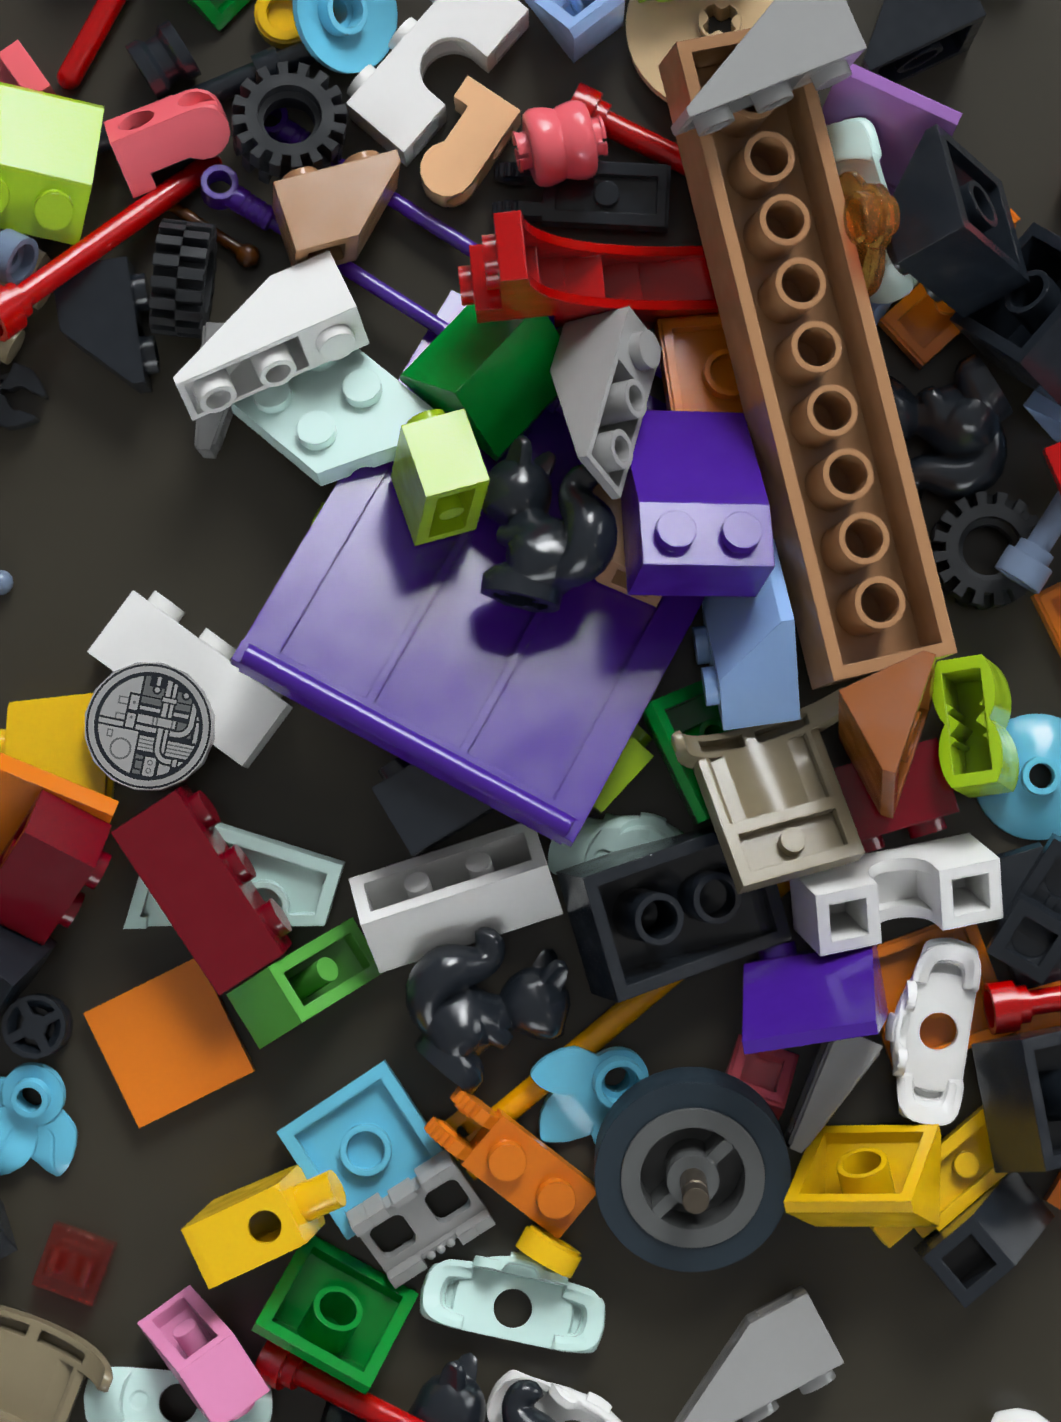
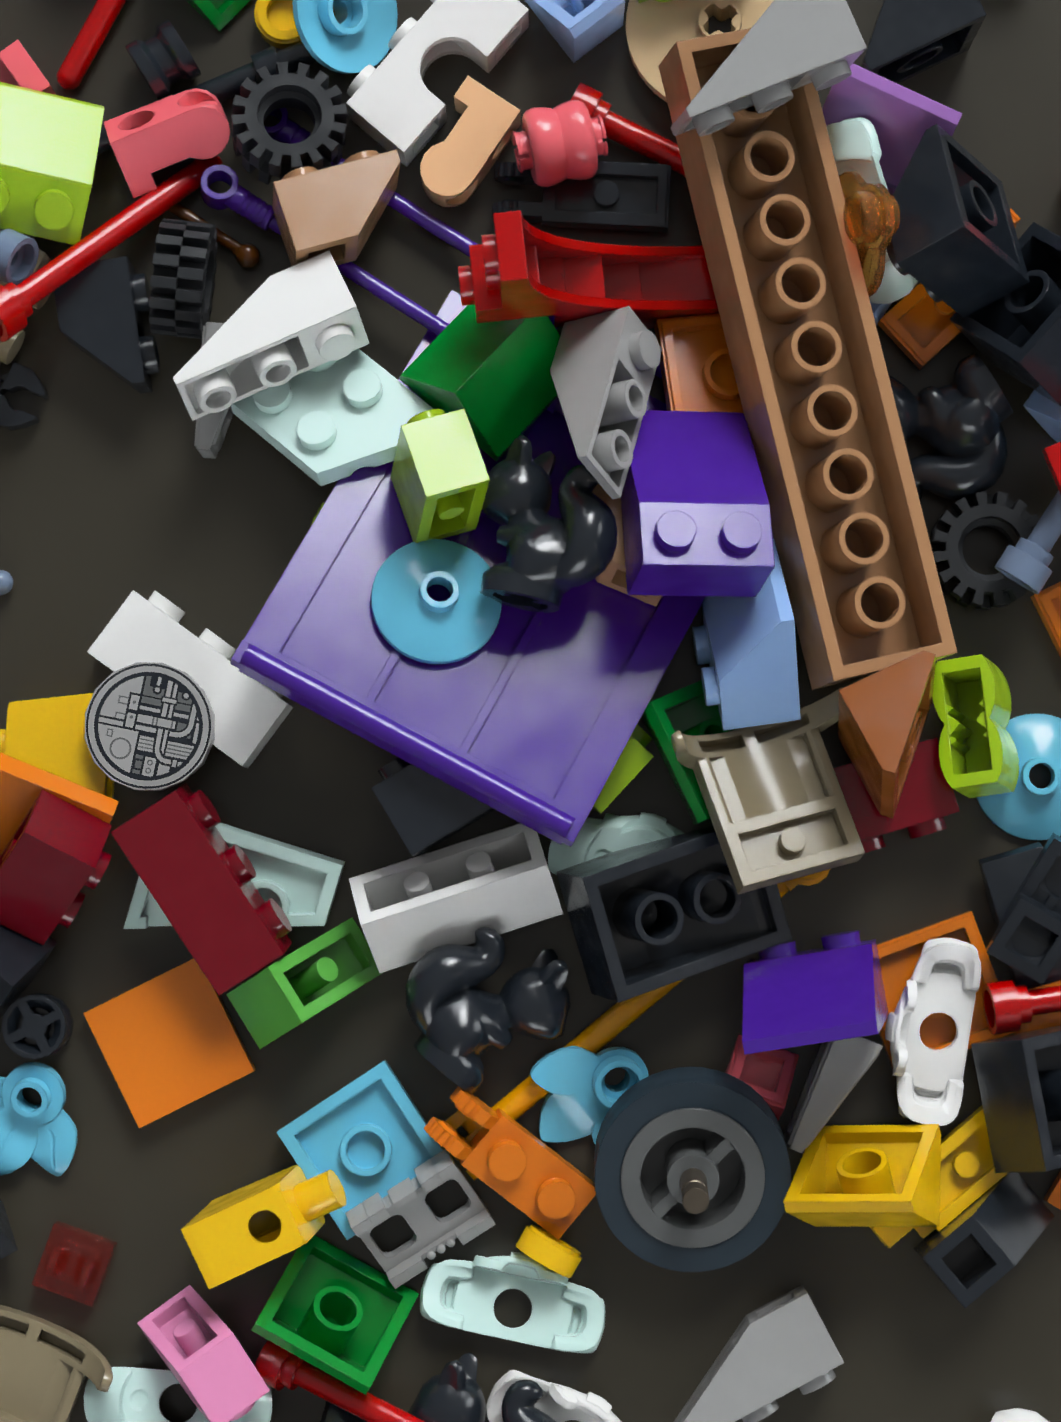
(428, 628): none -> medium azure dish
(938, 880): white arch -> none

